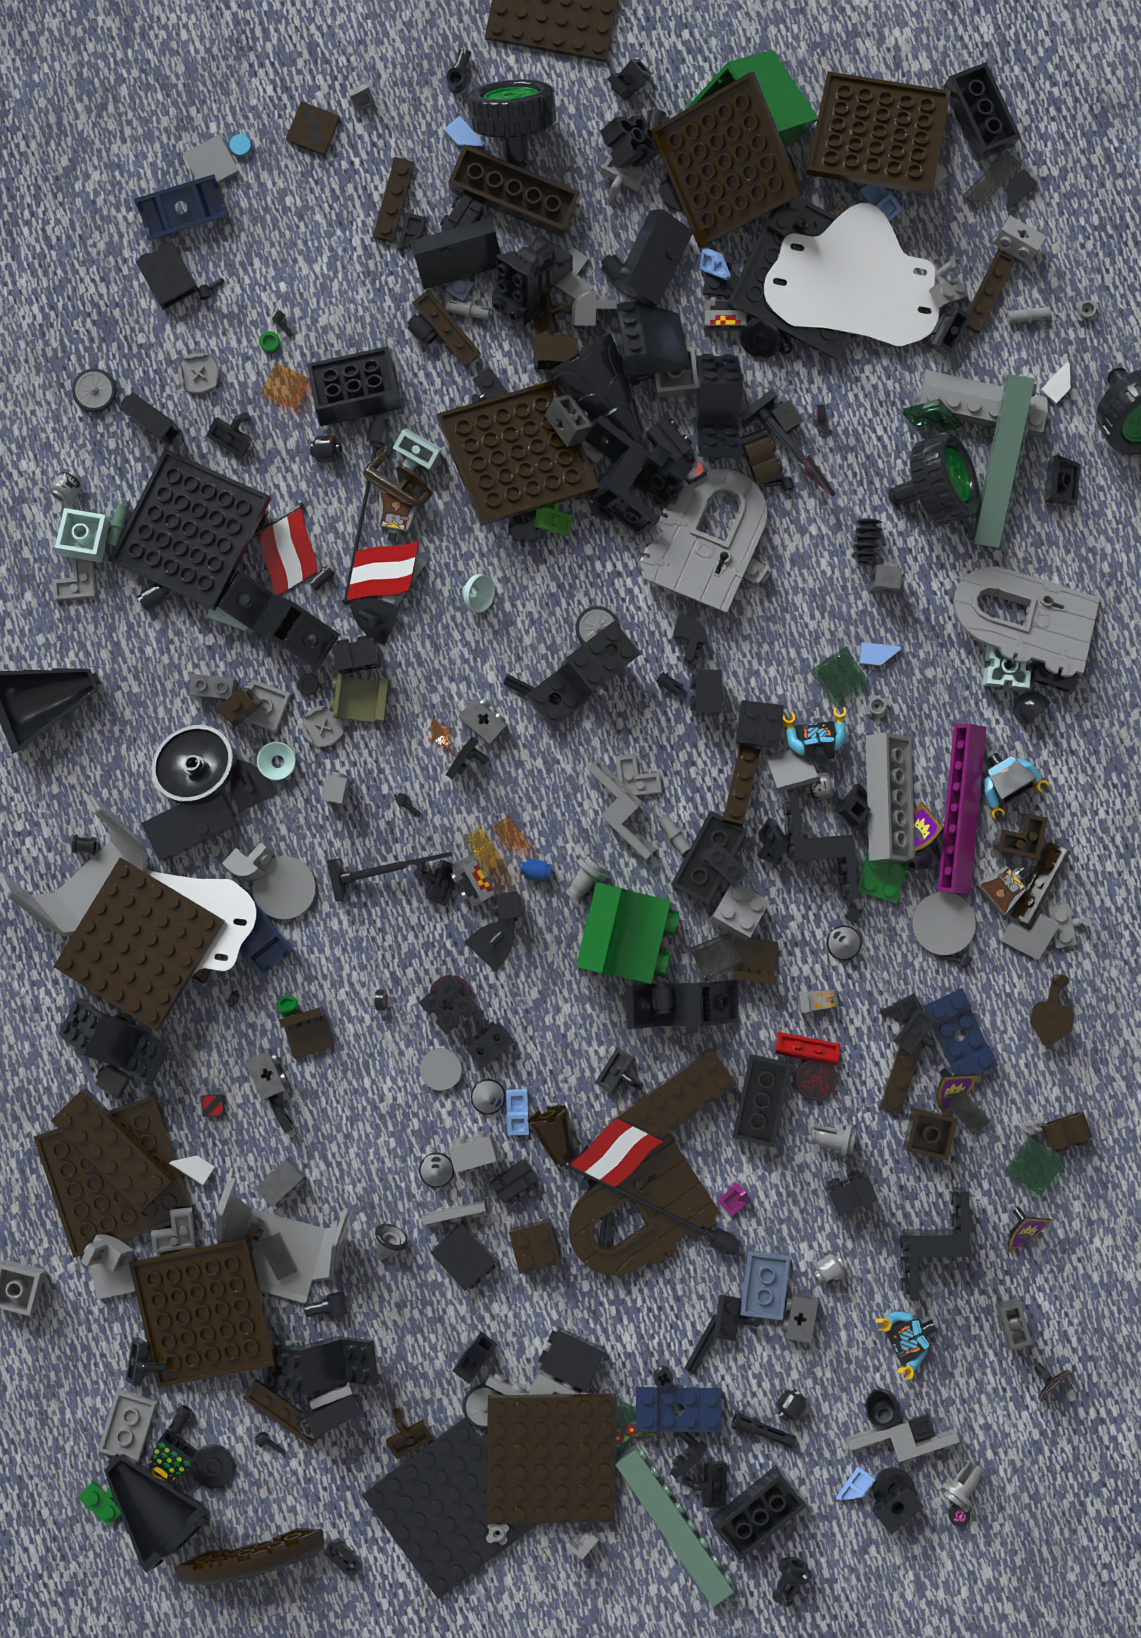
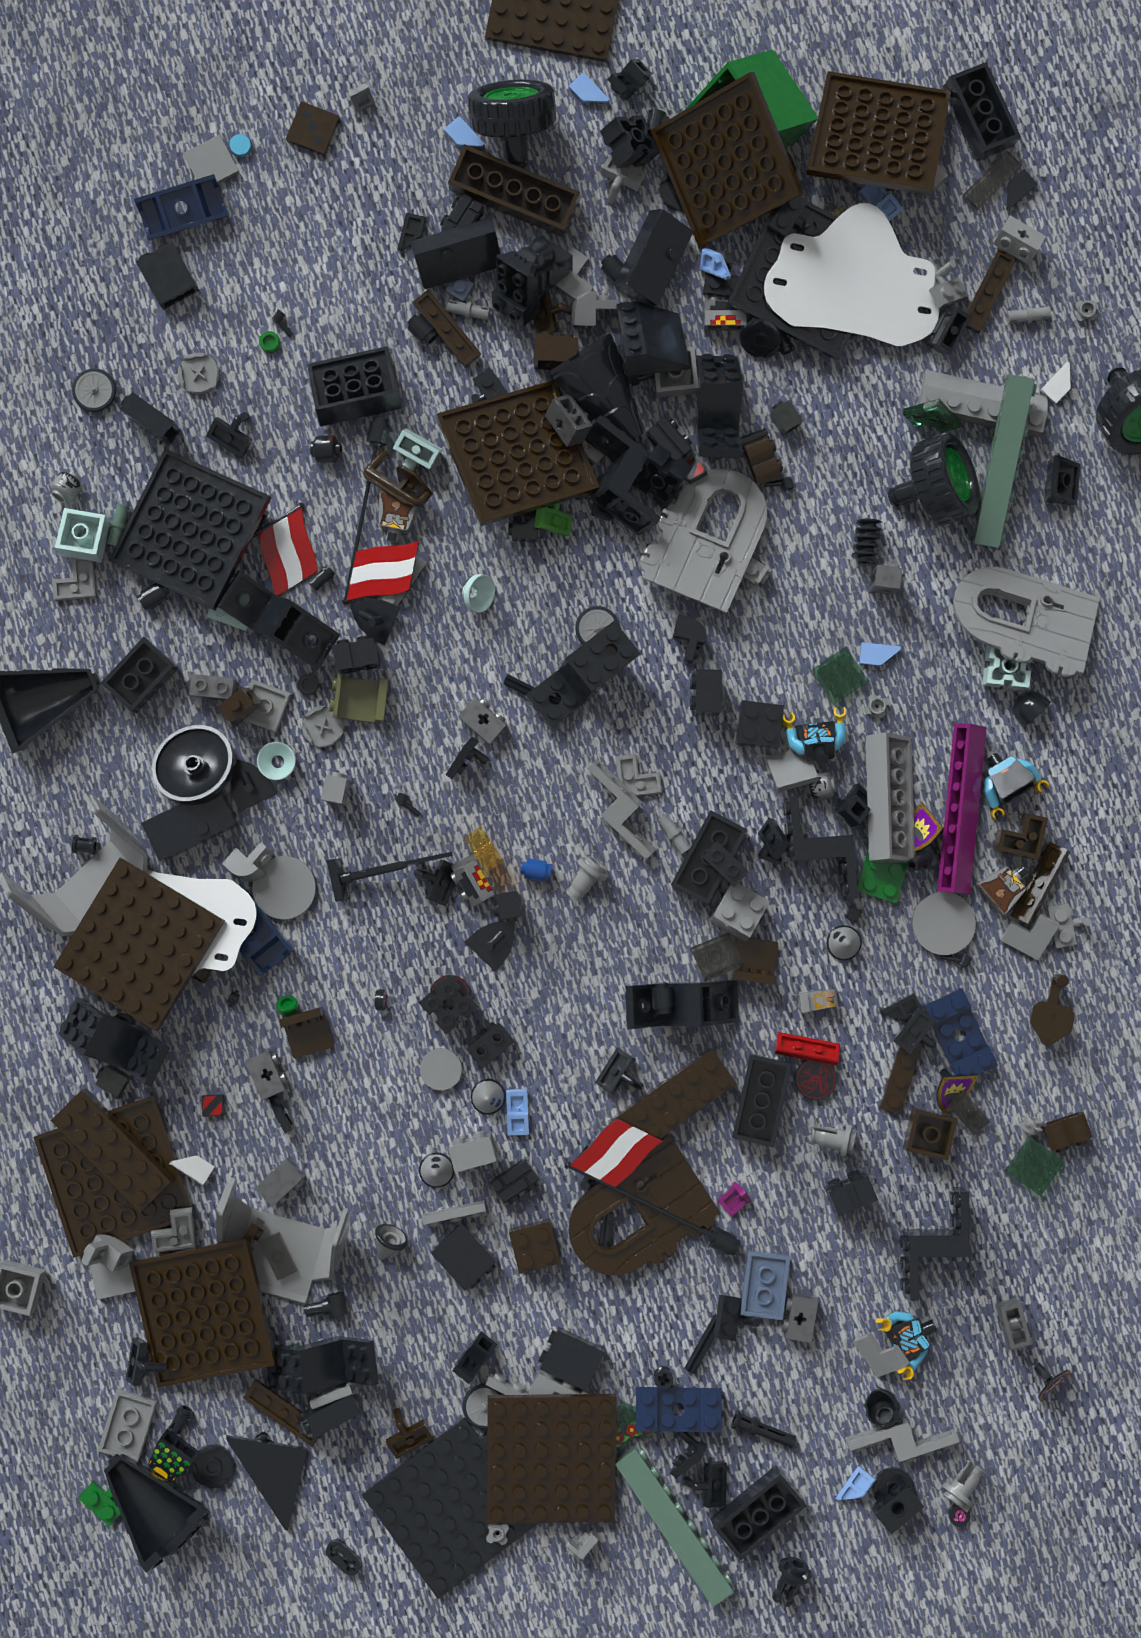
(139, 675): none -> black brick
(204, 290): black hand -> none
(251, 1559): dark brown brick -> none
(274, 1470): none -> black tile
(285, 385): clear orange piece -> none
(394, 199): dark brown plate -> none
(439, 733): clear orange piece -> none
(458, 71): black pin -> none
(510, 833): clear orange tile -> none
(554, 1133): dark brown cone -> none
(587, 90): none -> light blue tile
(626, 934): green brick -> none
(669, 683): black pin -> none
(741, 786): dark brown plate -> none
(760, 410): black piece -> none
(791, 1405): black head -> none
(819, 414): black tile -> none
(830, 1269): light grey head -> none
(880, 1360): none -> light grey tile
(921, 1427): black tile -> none
(1025, 1229): shield -> none
(1045, 677): black brick -> none

